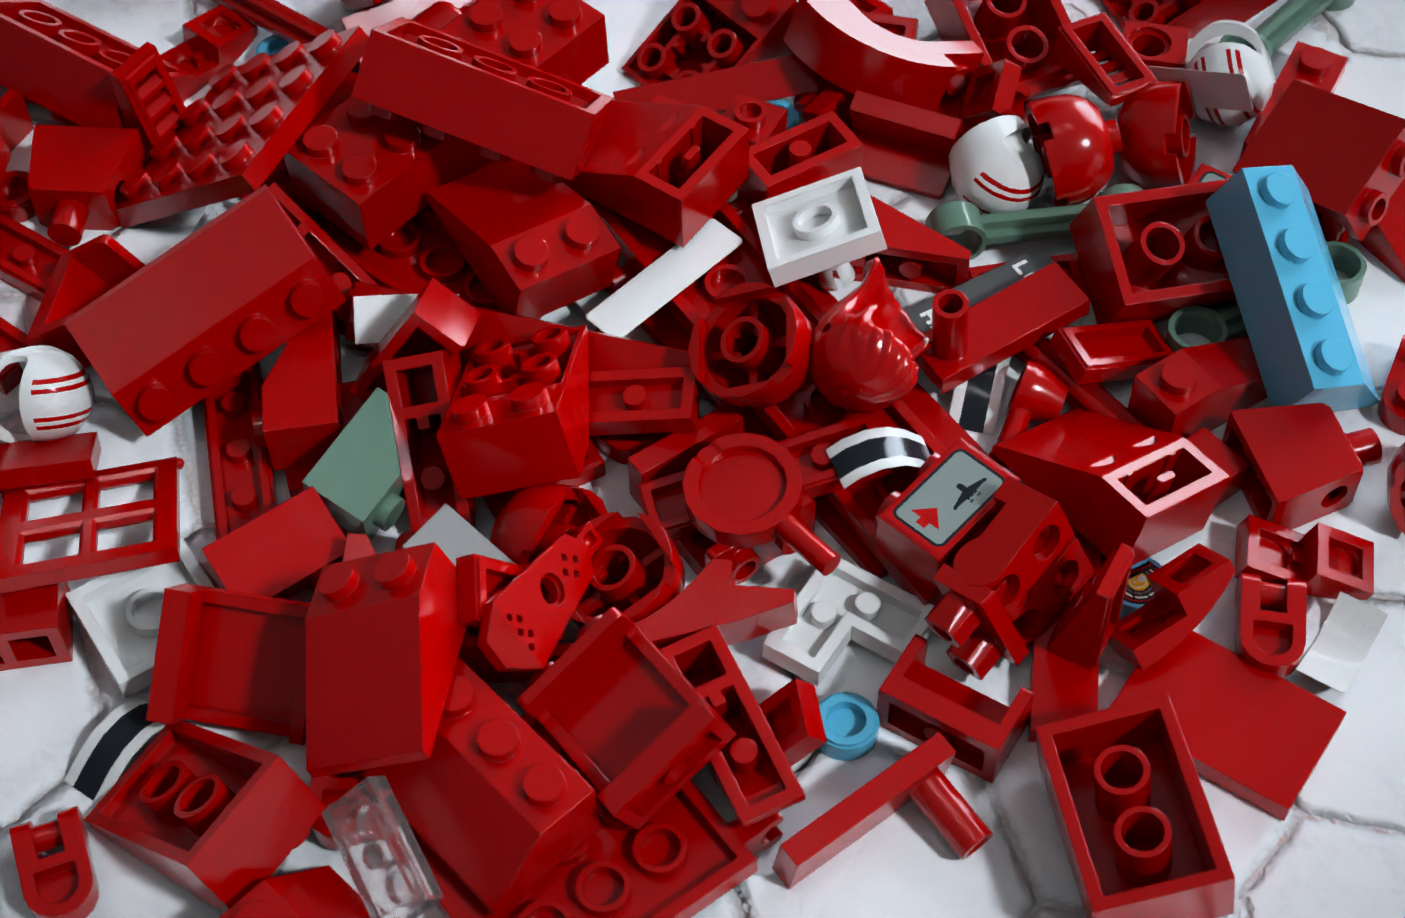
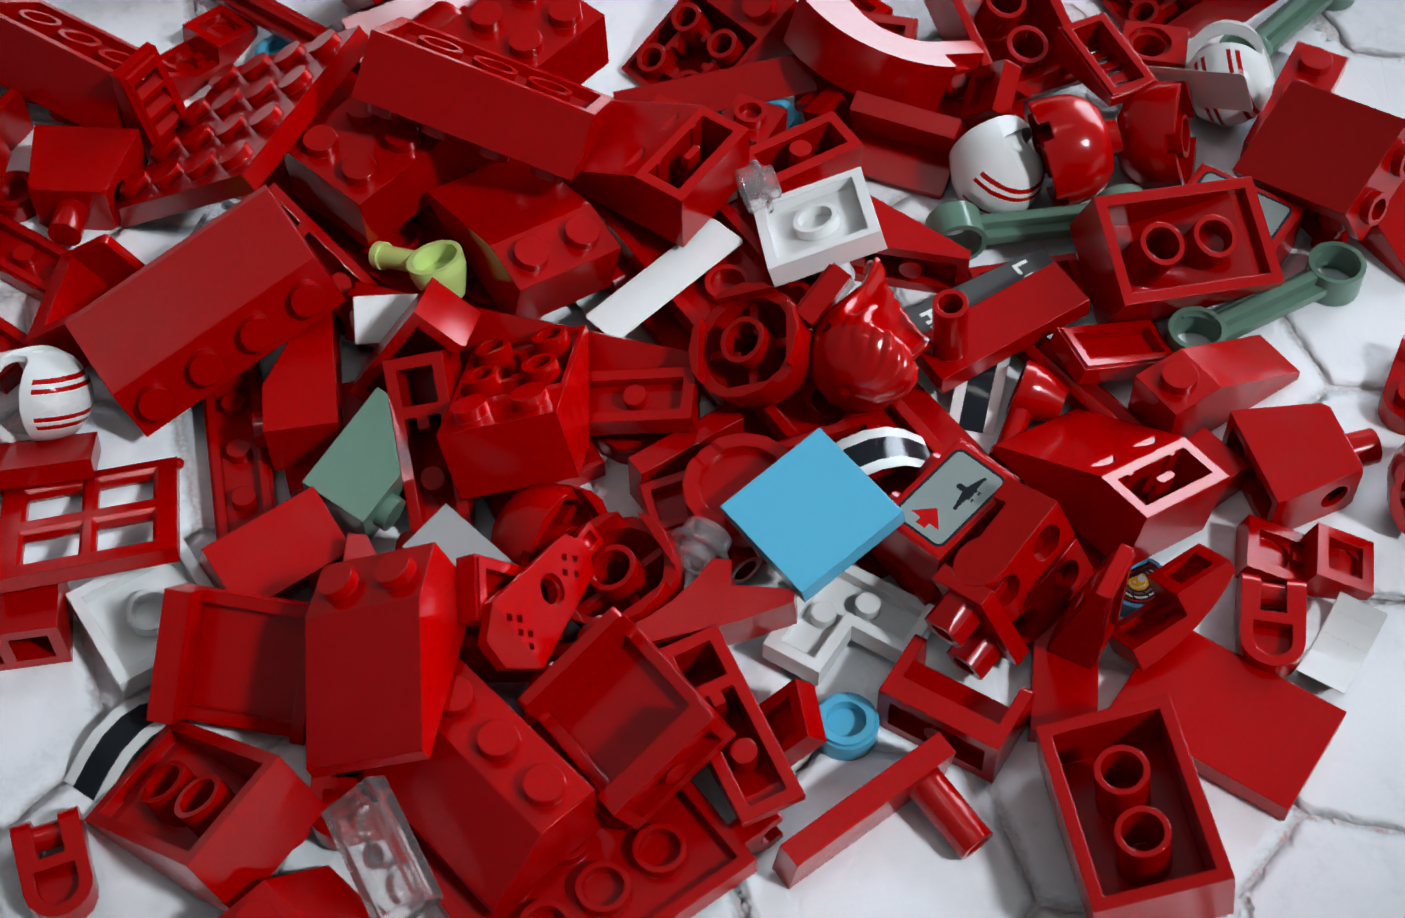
(438, 259): none -> yellowish green bar
(700, 542): none -> clear plate
(758, 186): none -> clear plate
(812, 514): none -> medium azure tile
(825, 293): none -> red tile
(1289, 291): medium azure slope -> none

